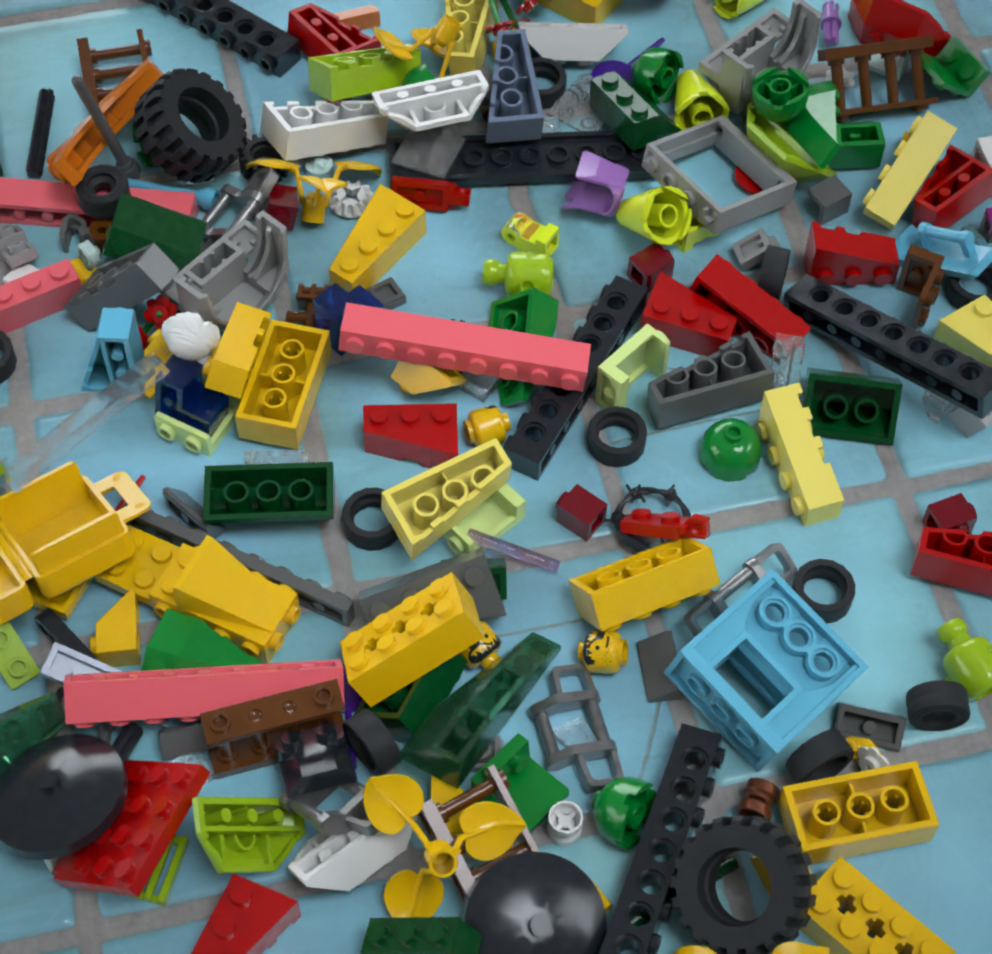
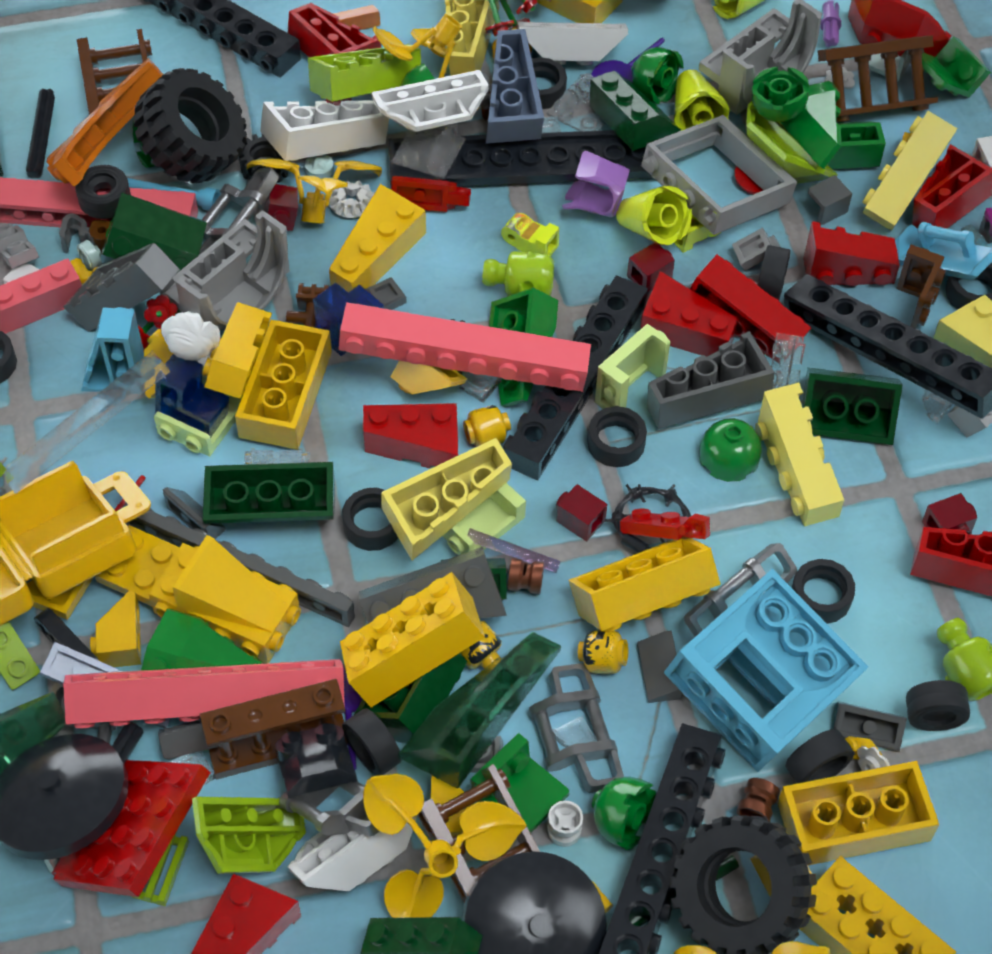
(123, 162): dark grey piece -> none
(526, 576): none -> copper wheel

